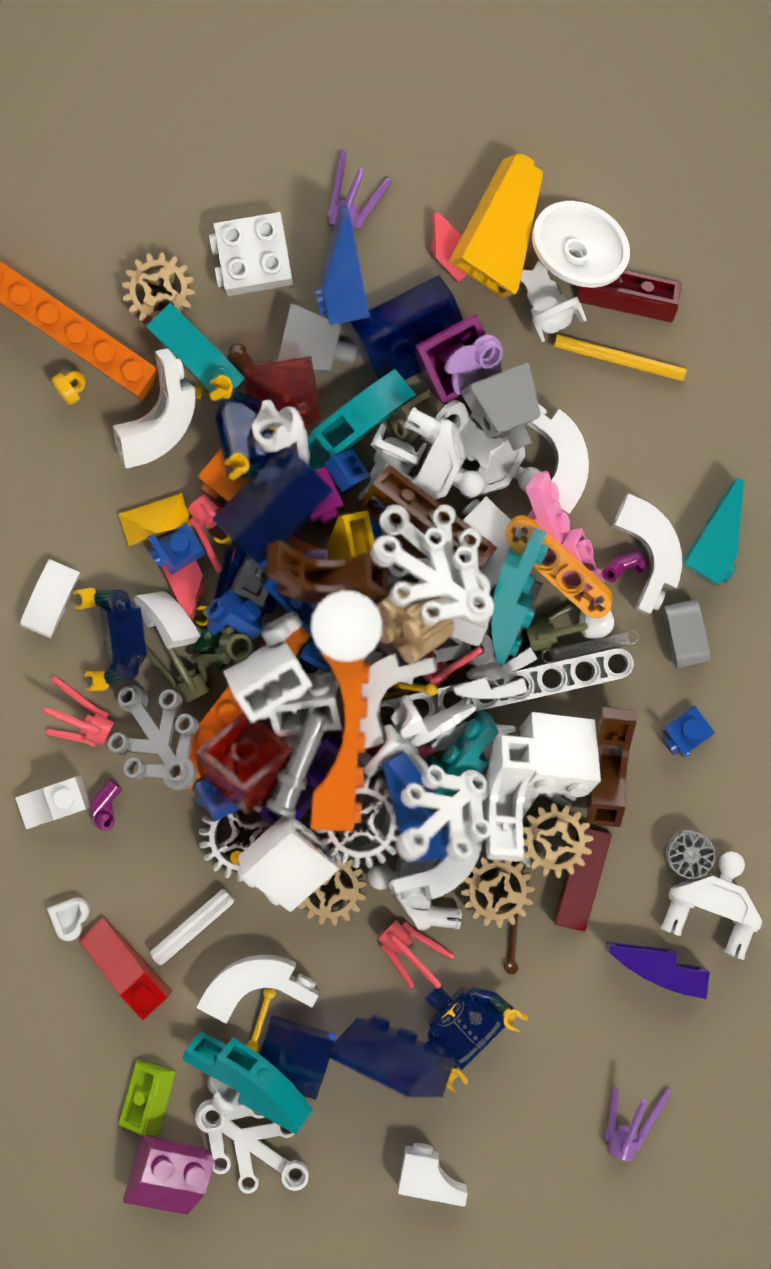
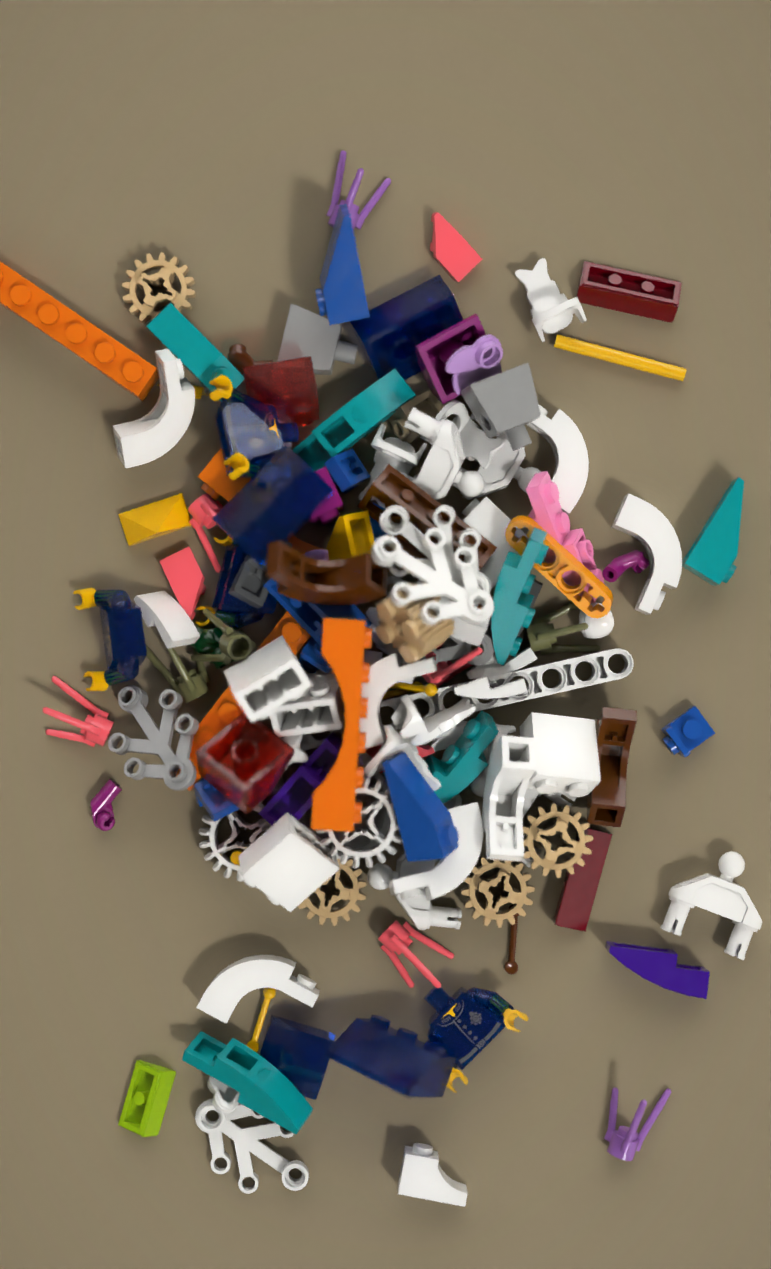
(49, 598): white slope -> none
(53, 802): white arch -> none
(65, 389): yellow tile -> none
(68, 917): white tile -> none
(125, 969): slope -> none
(168, 1175): magenta slope -> none
(176, 549): blue bracket -> none
(192, 927): white axle -> none
(235, 612): blue bracket -> none
(251, 254): white brick -> none
(281, 628): white tile -> none
(289, 430): white hair -> none
(293, 778): light grey pin -> none
(346, 626): white tile -> none
(470, 789): white plant -> none
(500, 228): yellow slope -> none
(580, 244): white dish -> none
(589, 650): white piece -> none
(686, 634): light grey beam -> none
(689, 854): light grey wheel -> none

